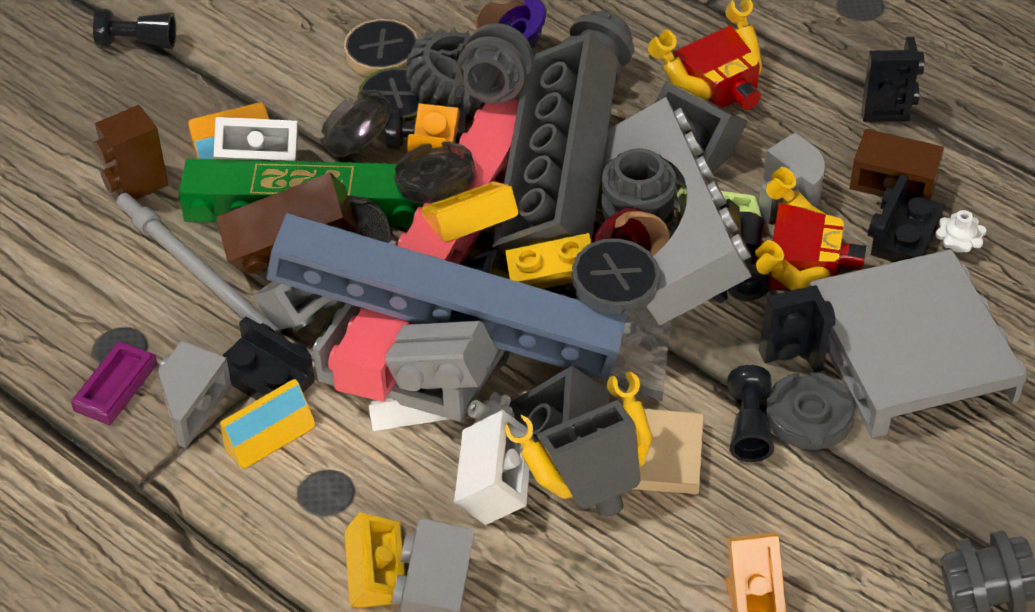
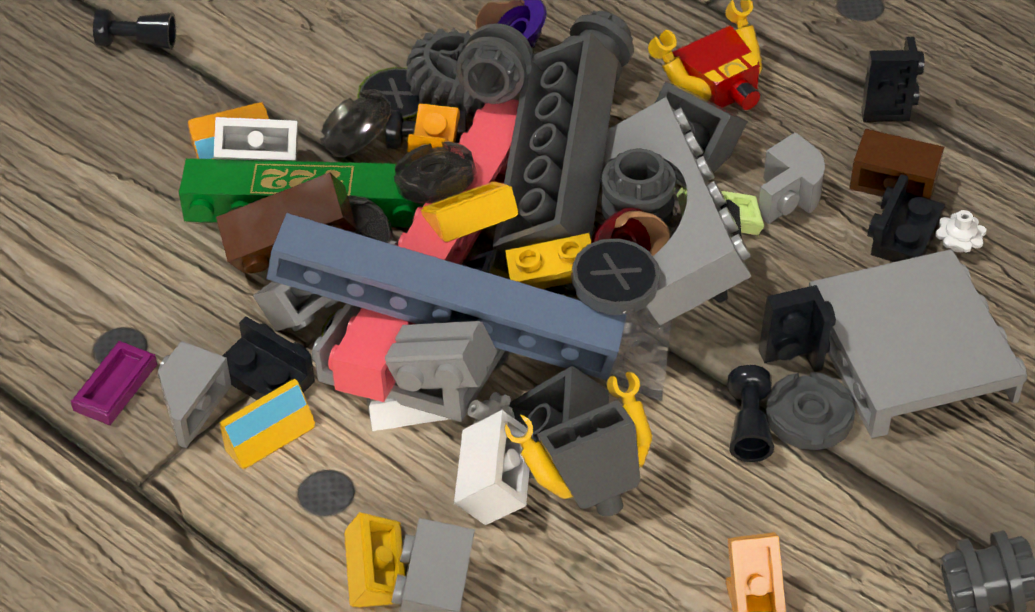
(131, 153): reddish brown brick -> none
(151, 225): light grey bar -> none
(378, 45): black tile -> none
(674, 452): tan tile -> none
(759, 284): black piece -> none
(804, 240): torso -> none

